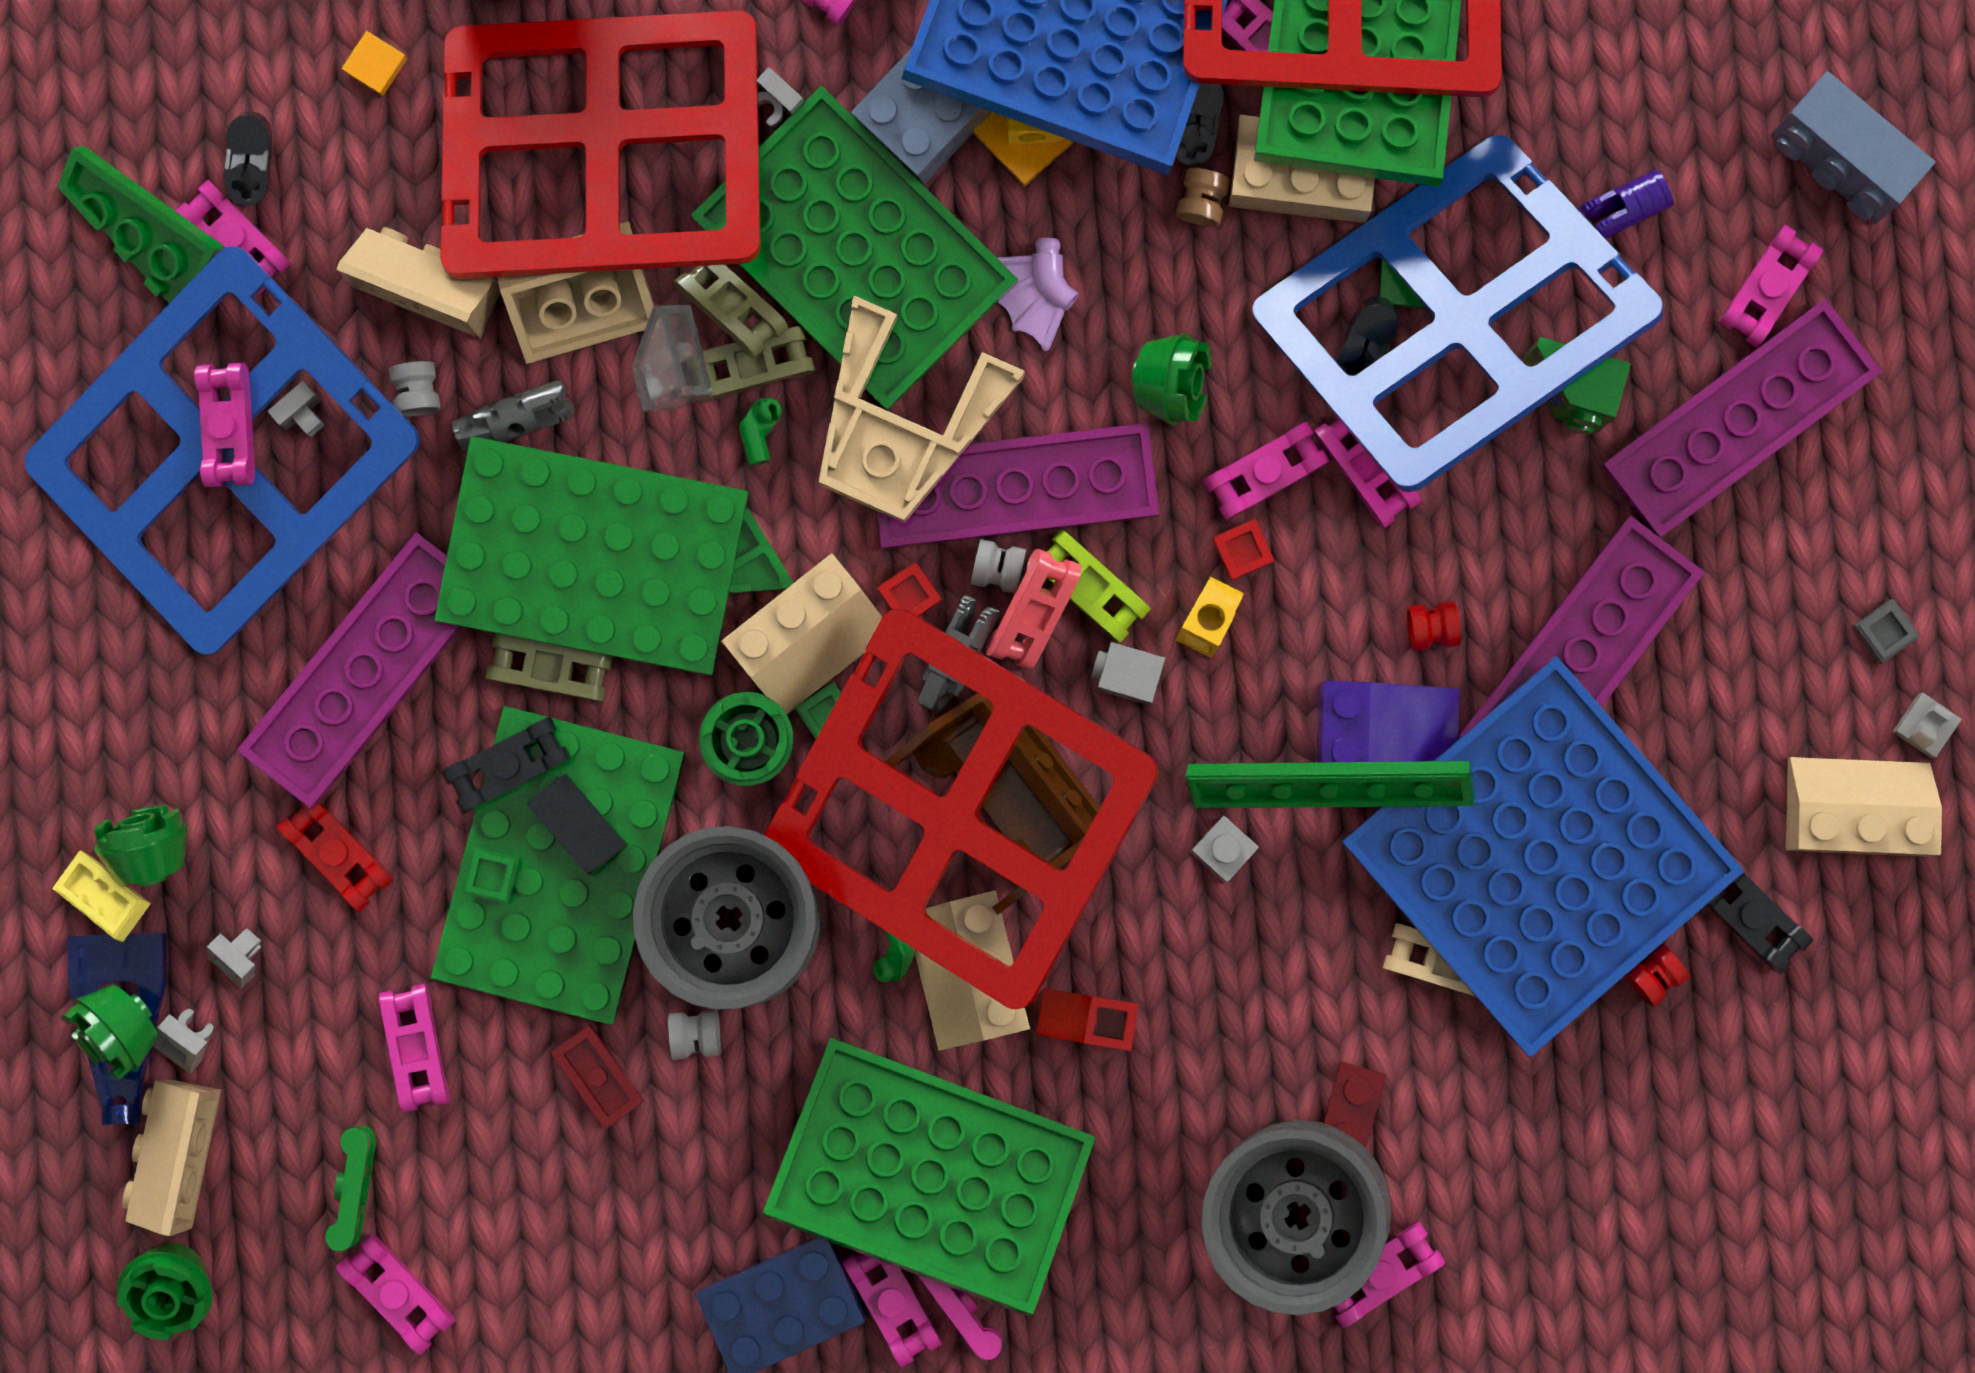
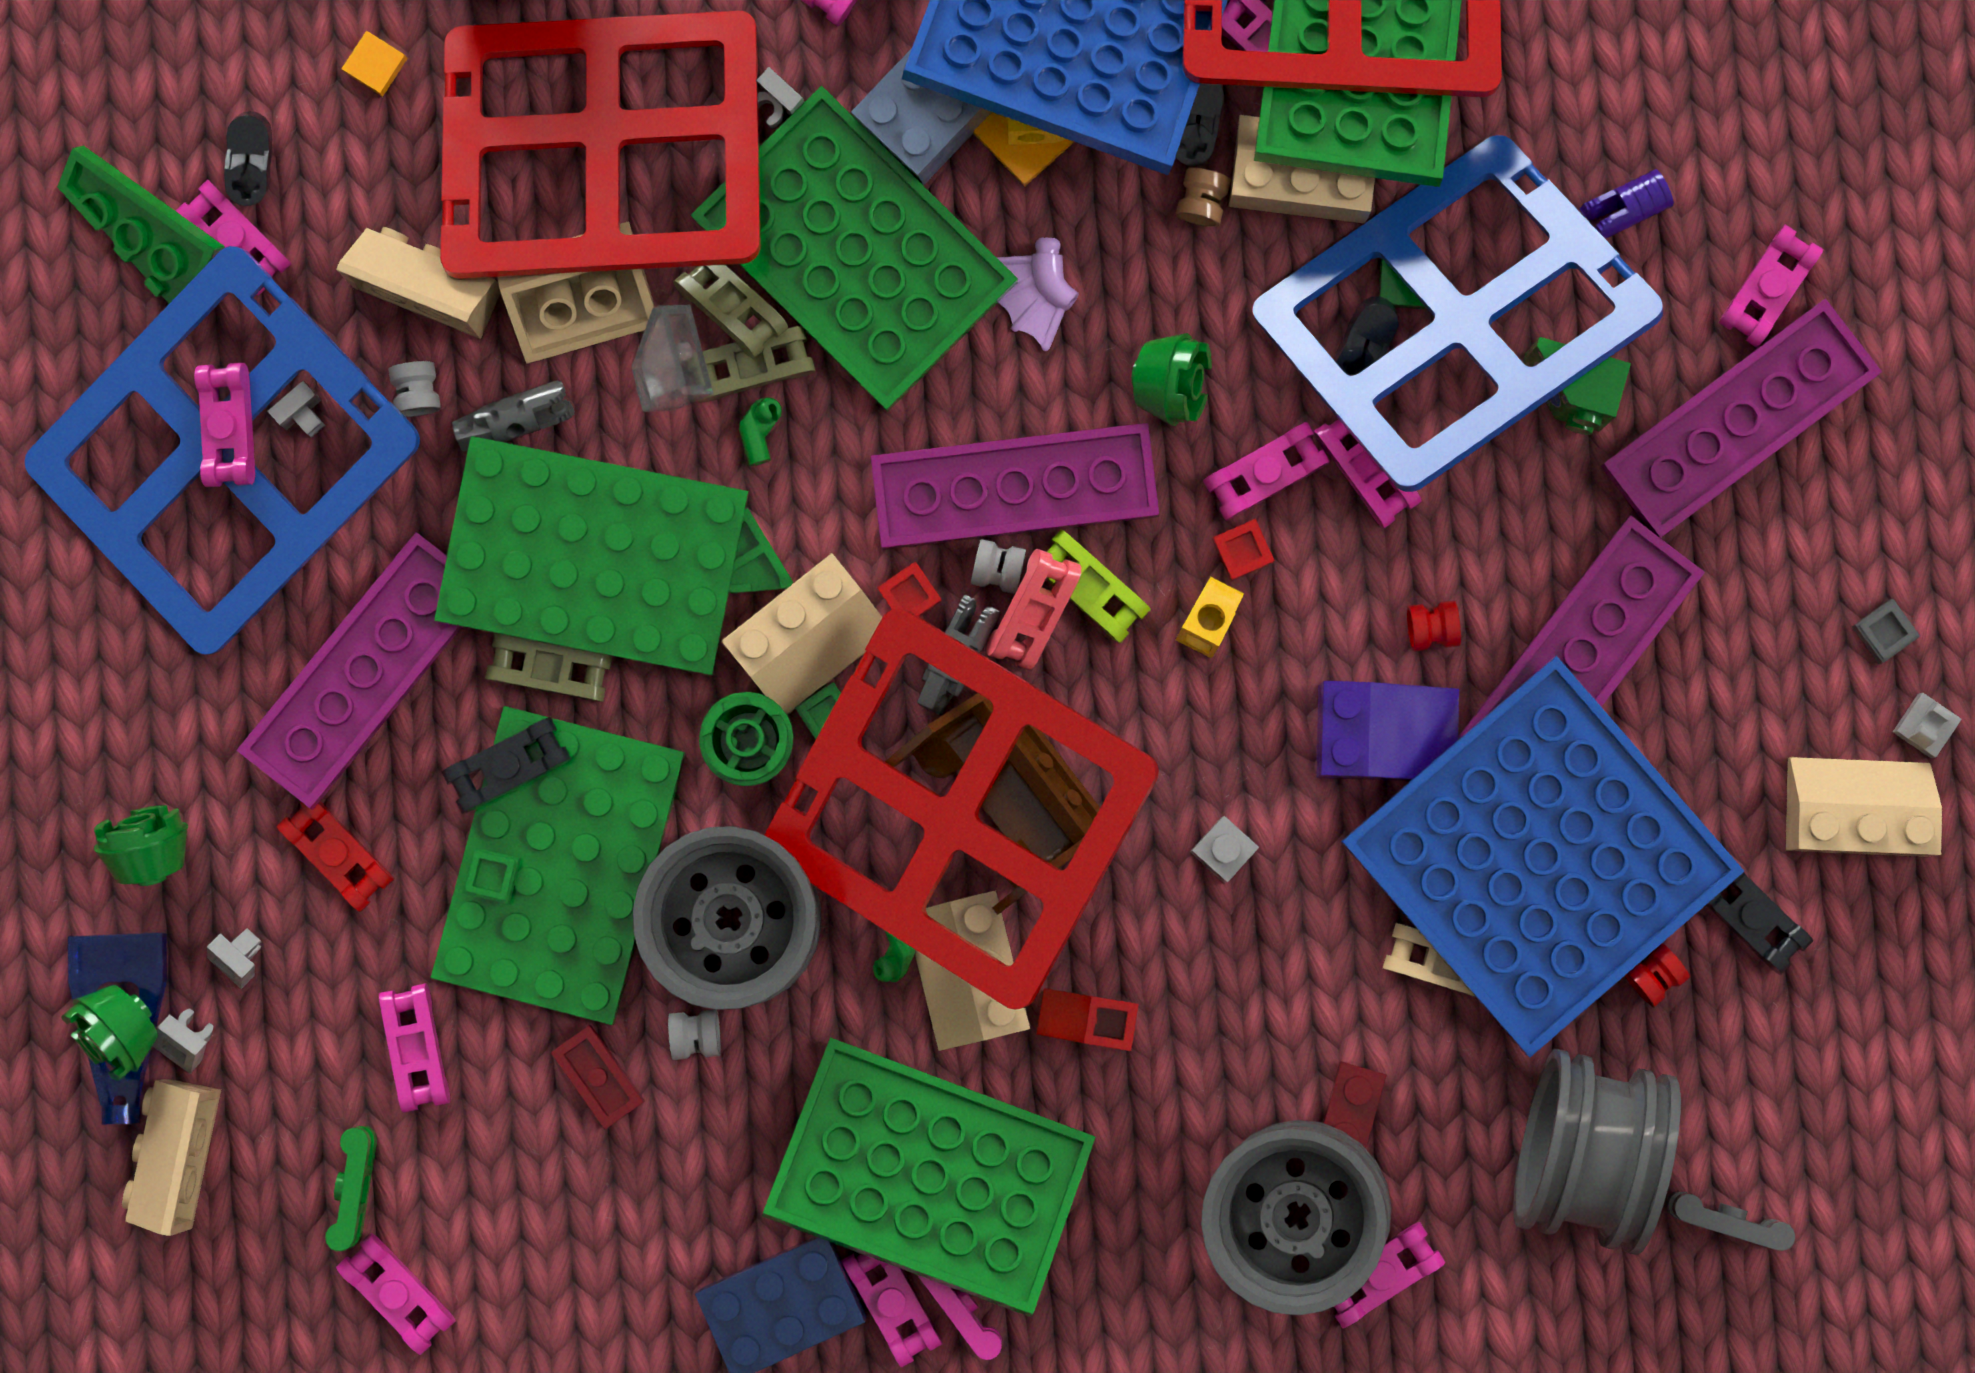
(99, 897): light yellow plate -> none
(165, 1291): green cone -> none
(577, 824): black slope -> none
(886, 457): tan wing -> none
(1128, 673): light grey brick -> none
(1331, 784): green tile -> none
(1597, 1152): none -> dark grey wheel
(1730, 1221): none -> dark grey plate
(1851, 149): sand blue brick -> none

